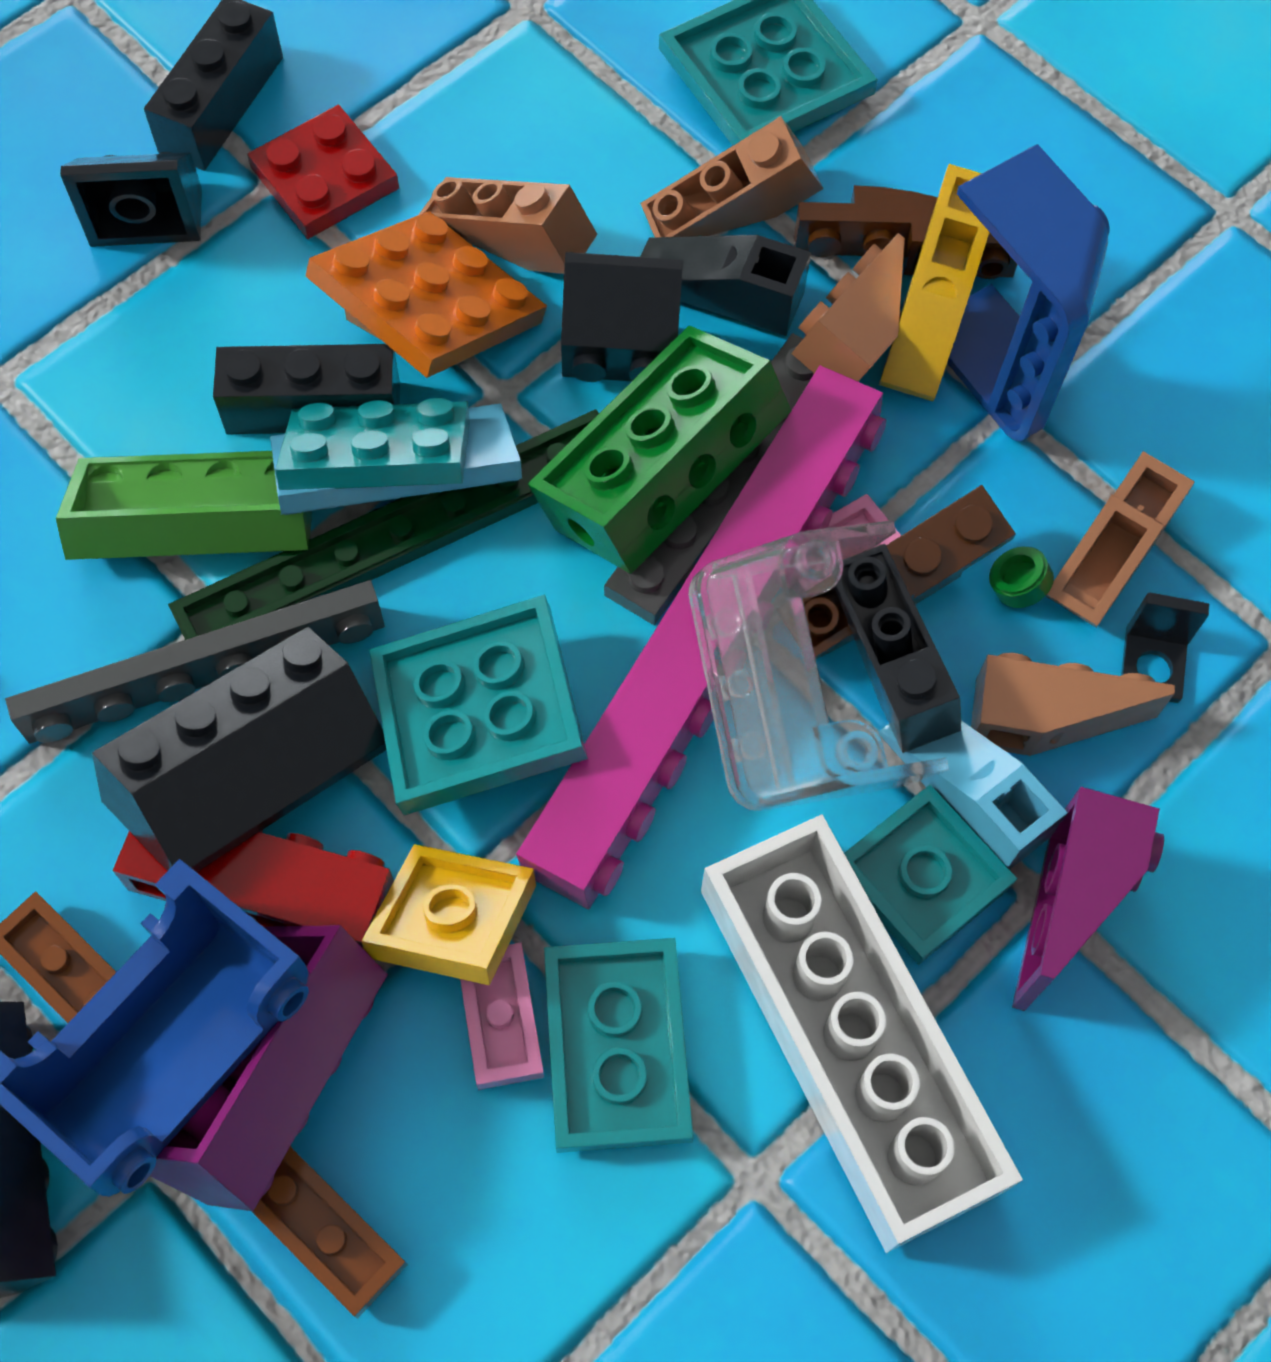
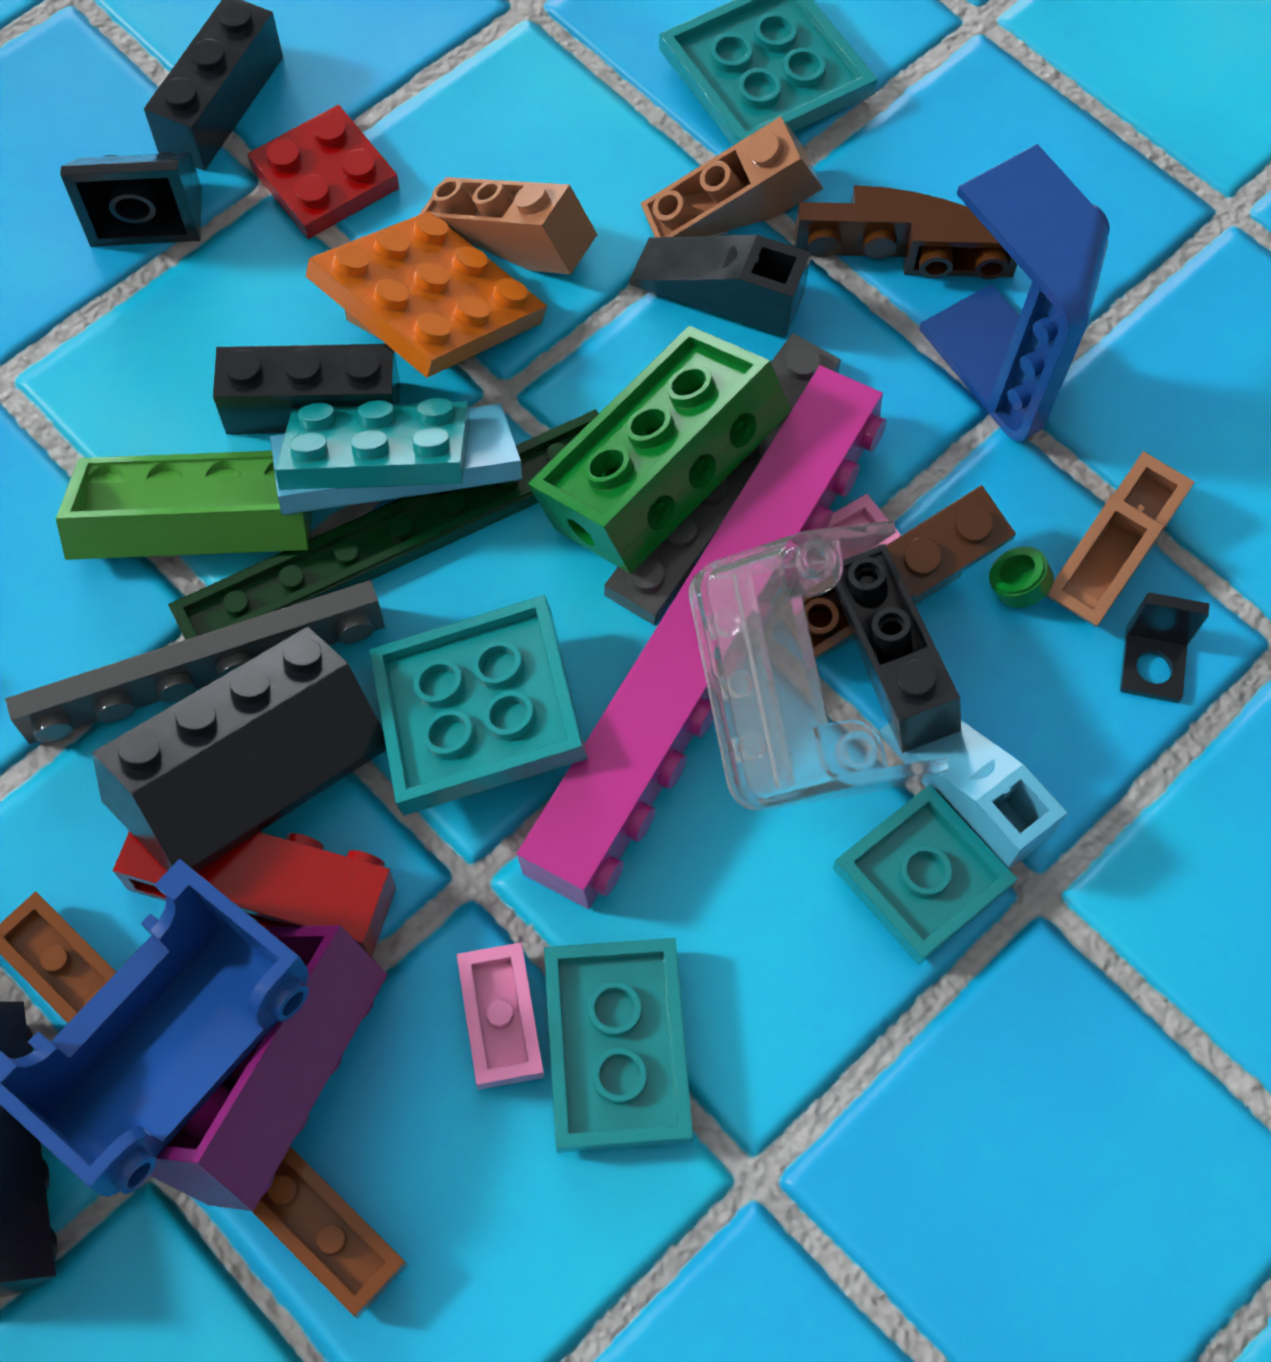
(450, 914): yellow plate -> none
(617, 314): black slope -> none
(857, 1033): white brick -> none
(862, 316): nougat slope -> none
(937, 293): yellow slope -> none
(1045, 706): nougat slope -> none
(1085, 874): magenta slope -> none

